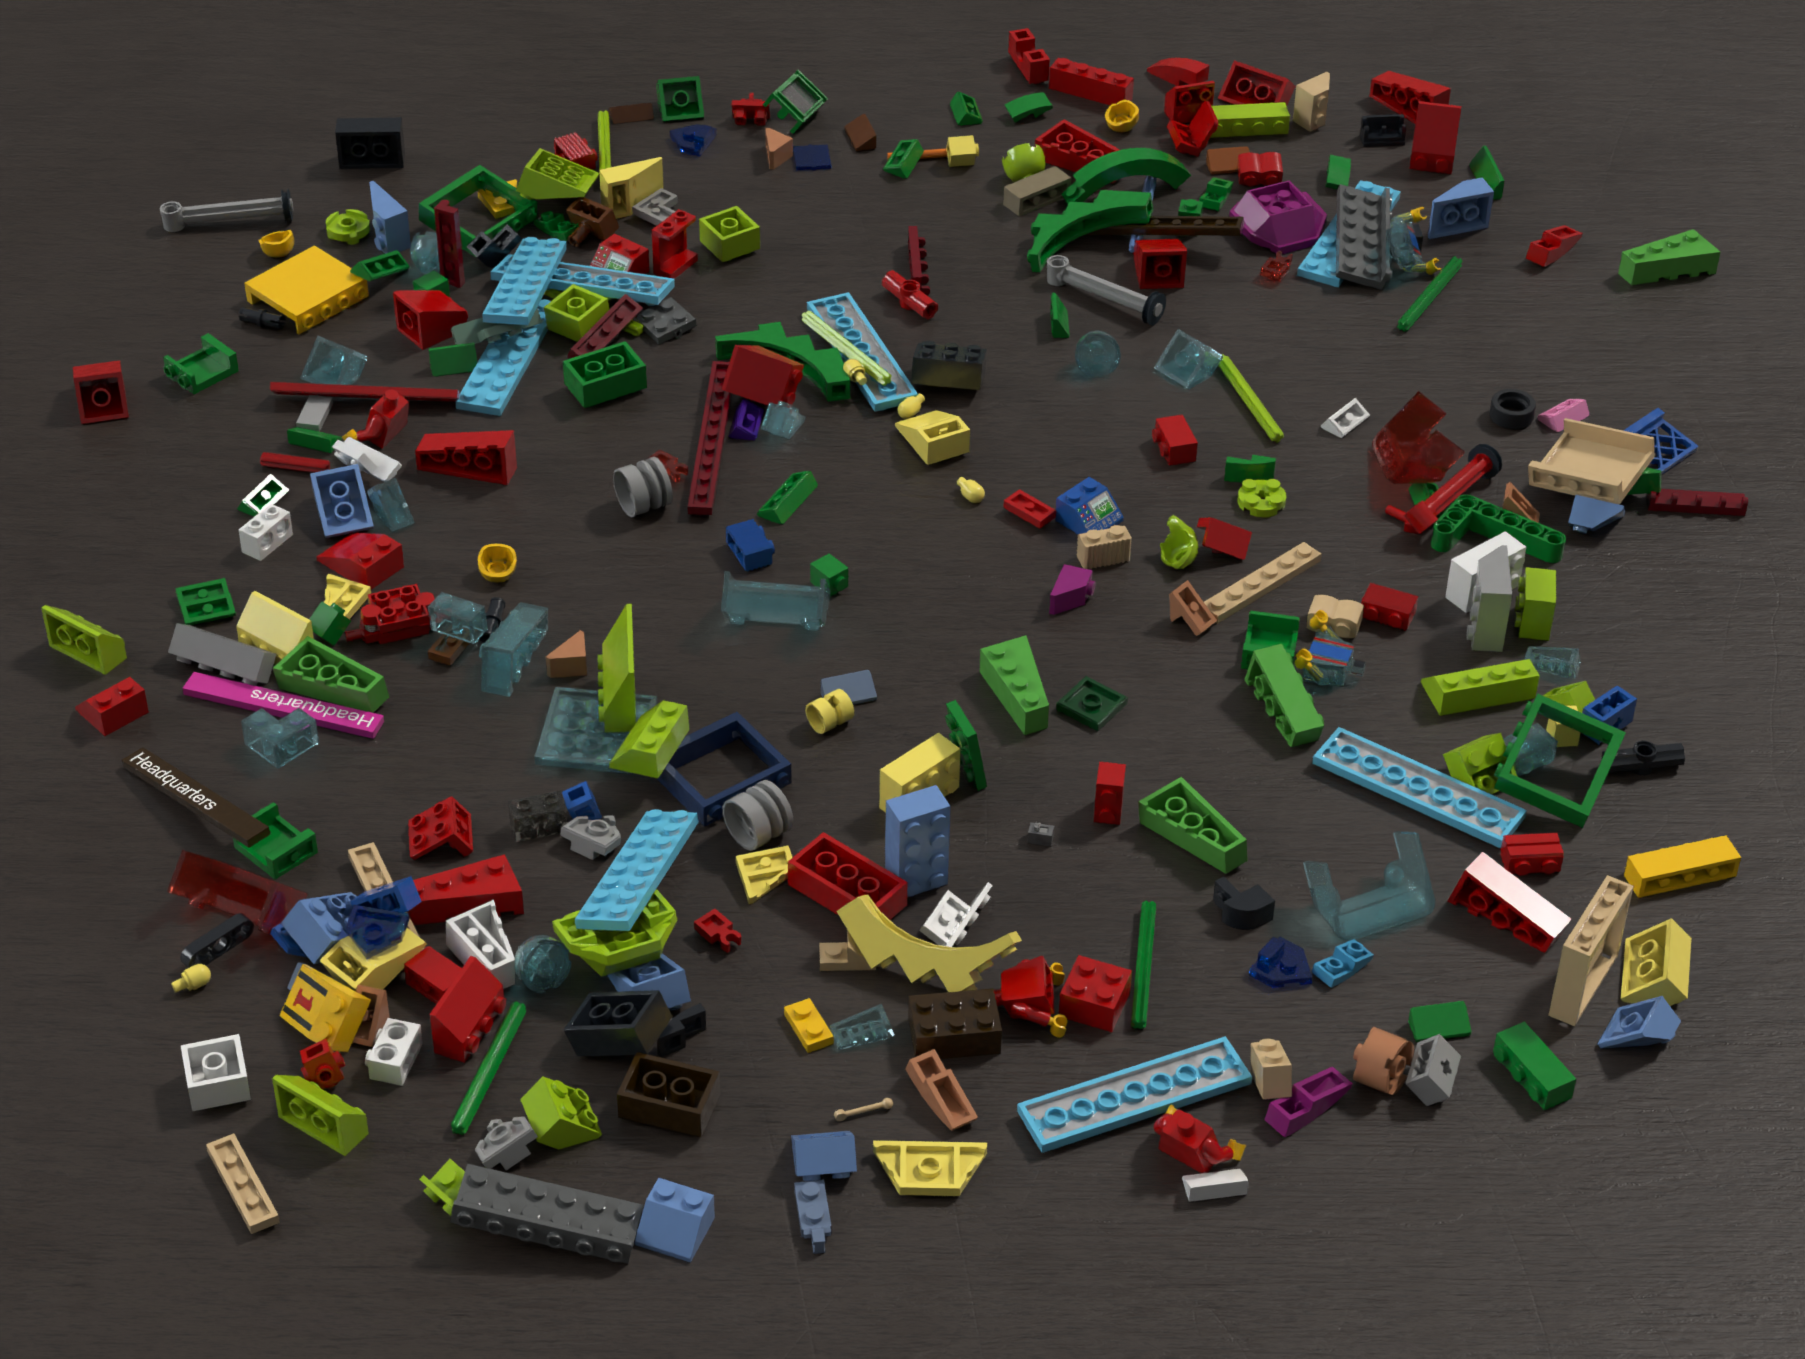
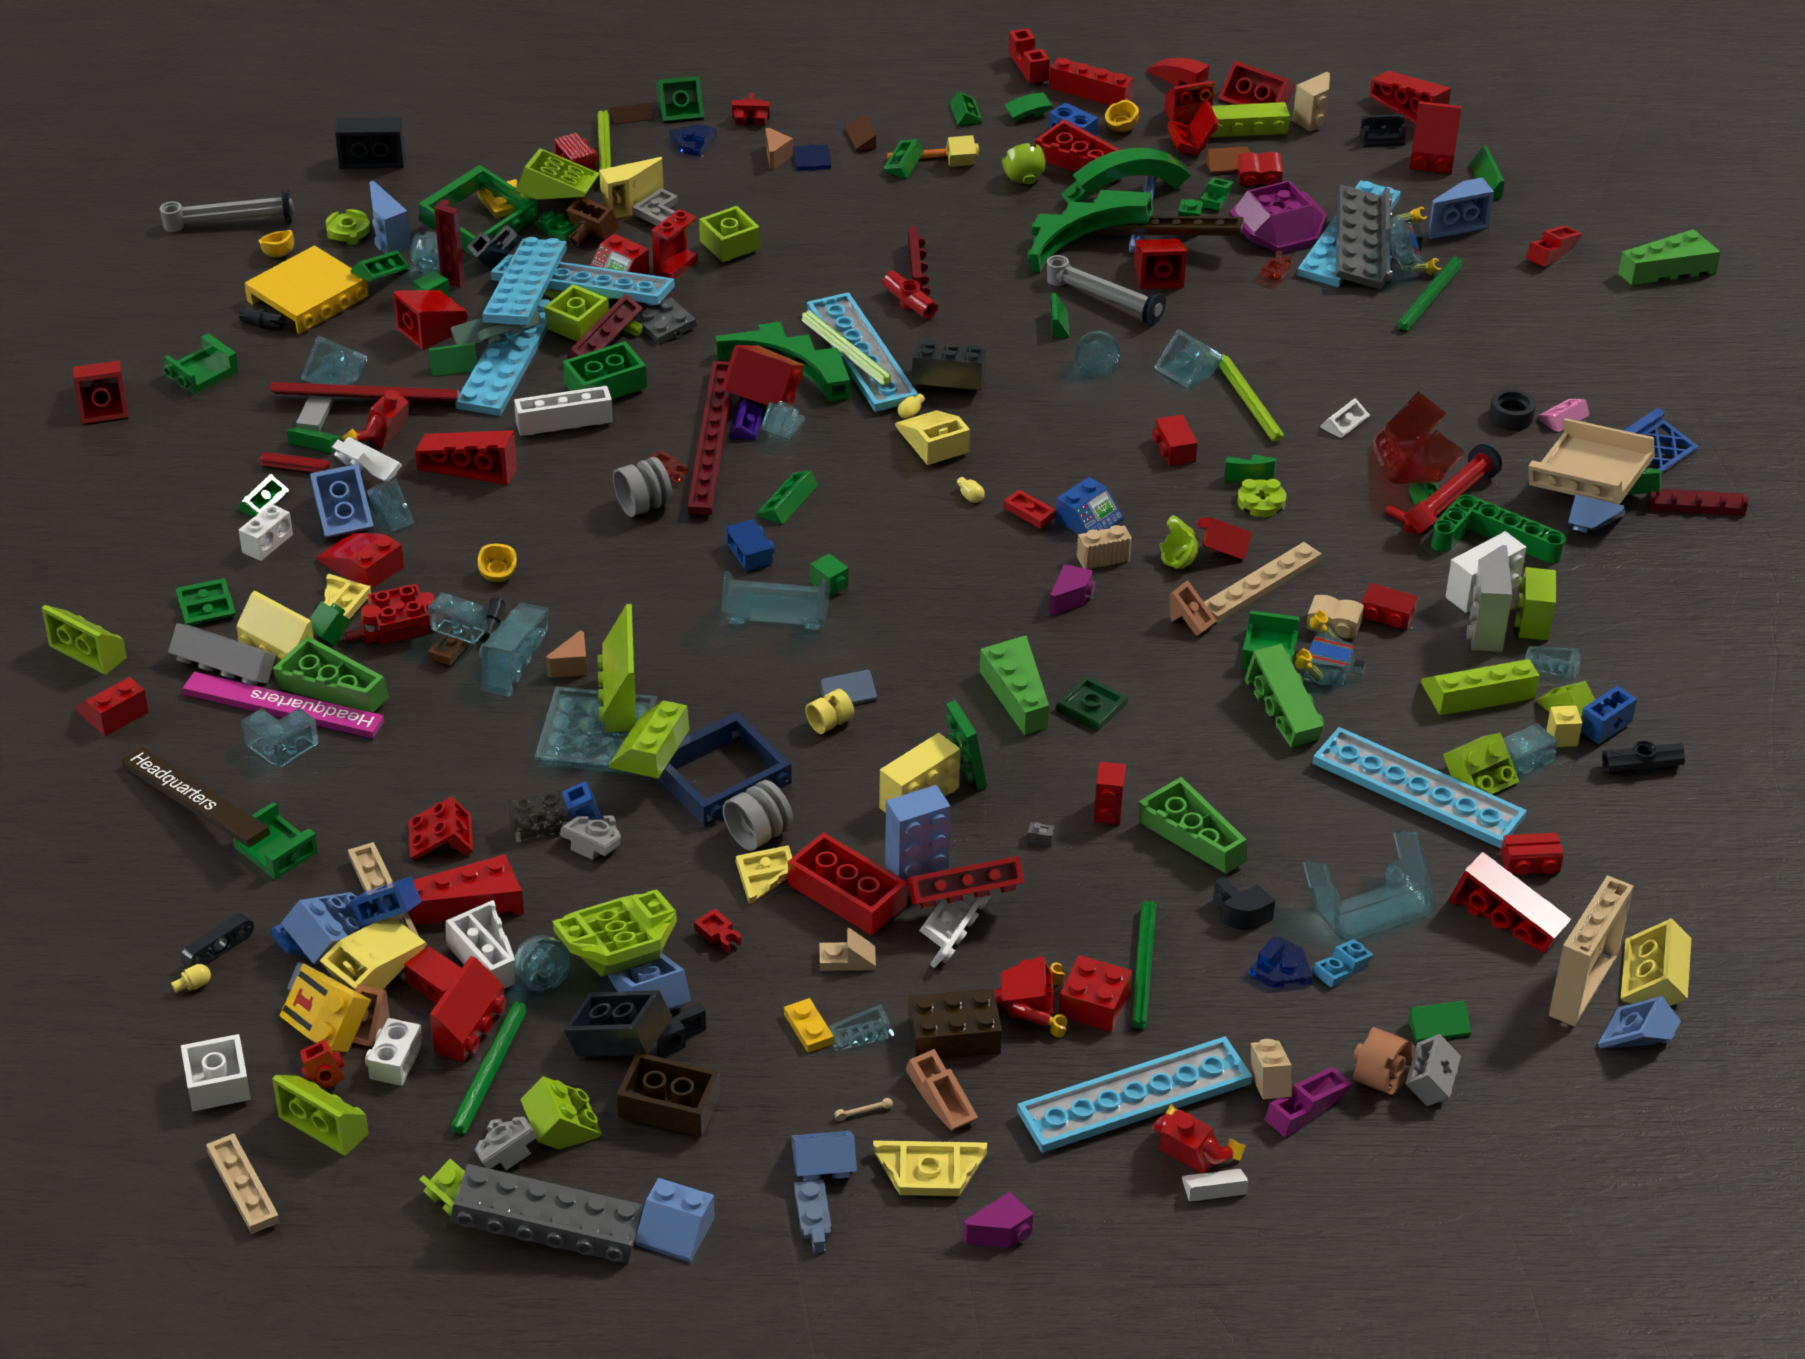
(233, 890): clear red windscreen -> none
(376, 929): clear blue plate -> none
(563, 410): none -> white brick
(637, 871): medium azure piece -> none
(798, 98): green window -> none
(855, 371): light yellow cylinder -> none
(883, 941): light yellow arch -> none
(966, 880): none -> red brick
(999, 1223): none -> magenta slope
(1036, 191): dark tan brick -> none
(1075, 116): none -> blue brick
(1338, 171): green slope -> none
(1518, 504): nougat slope -> none
(1534, 1066): green brick -> none
(1545, 799): green window -> none
(1682, 866): yellow brick -> none

